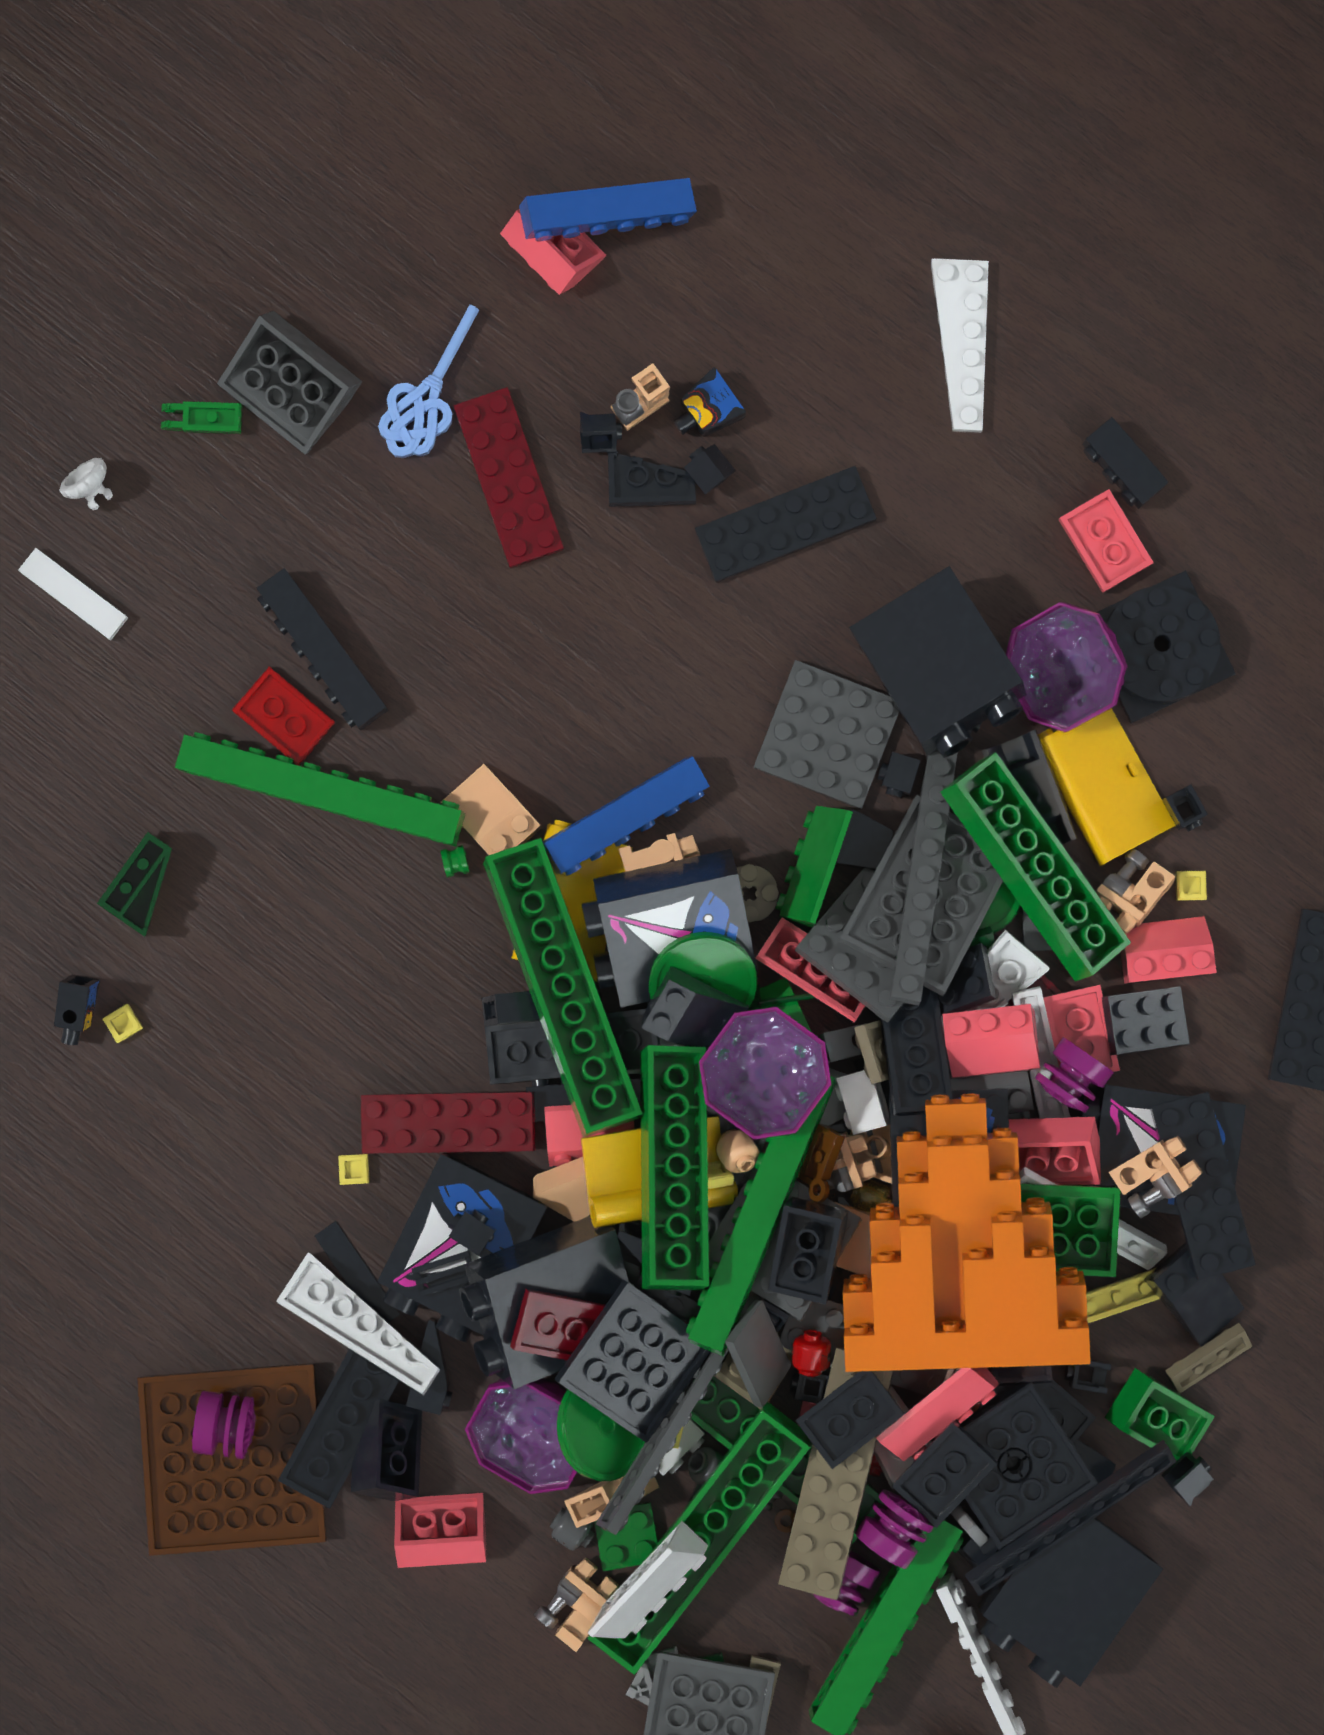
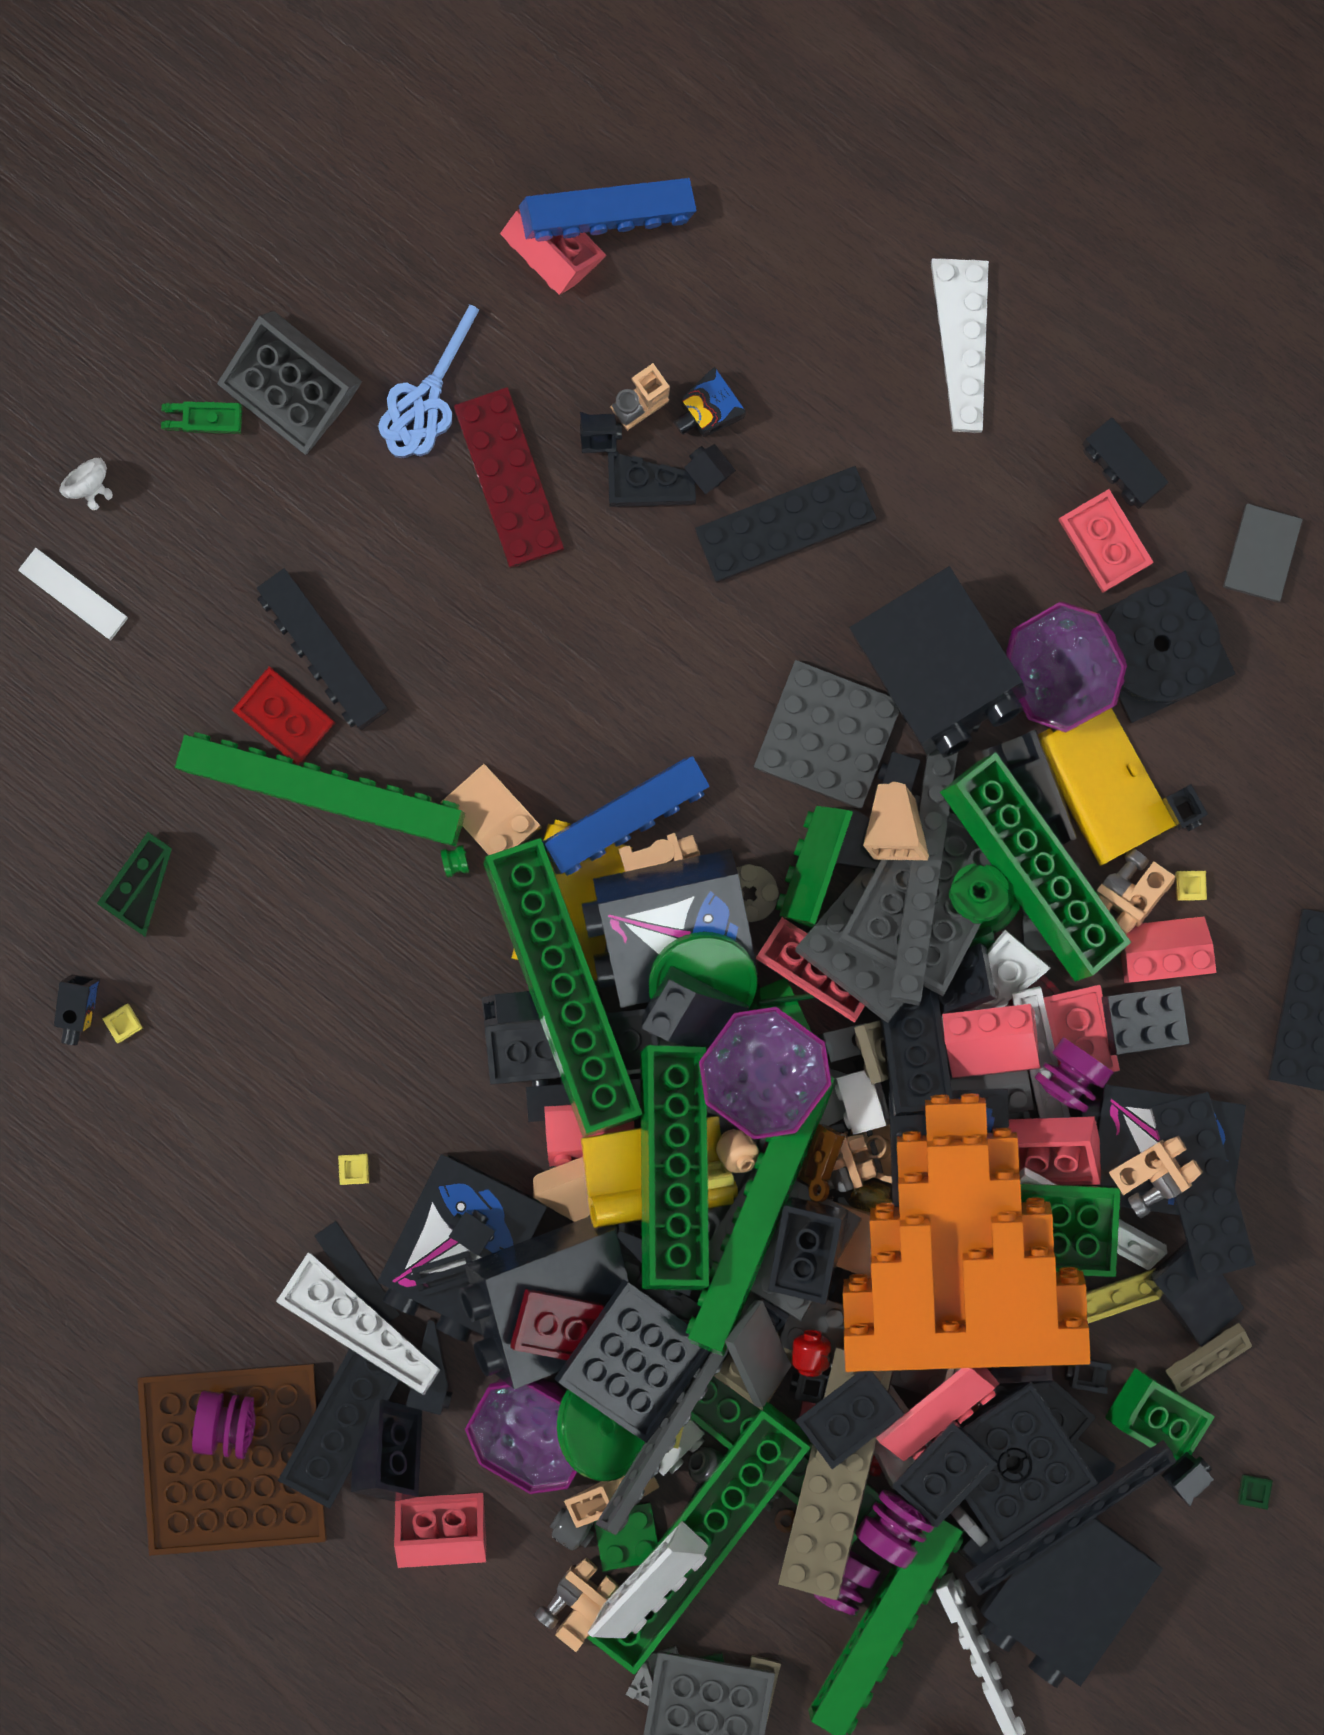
(448, 1122): dark red plate -> none
(895, 825): none -> light nougat slope
(975, 908): none -> green plate
(1254, 1491): none -> dark green tile
(1262, 553): none -> dark grey tile

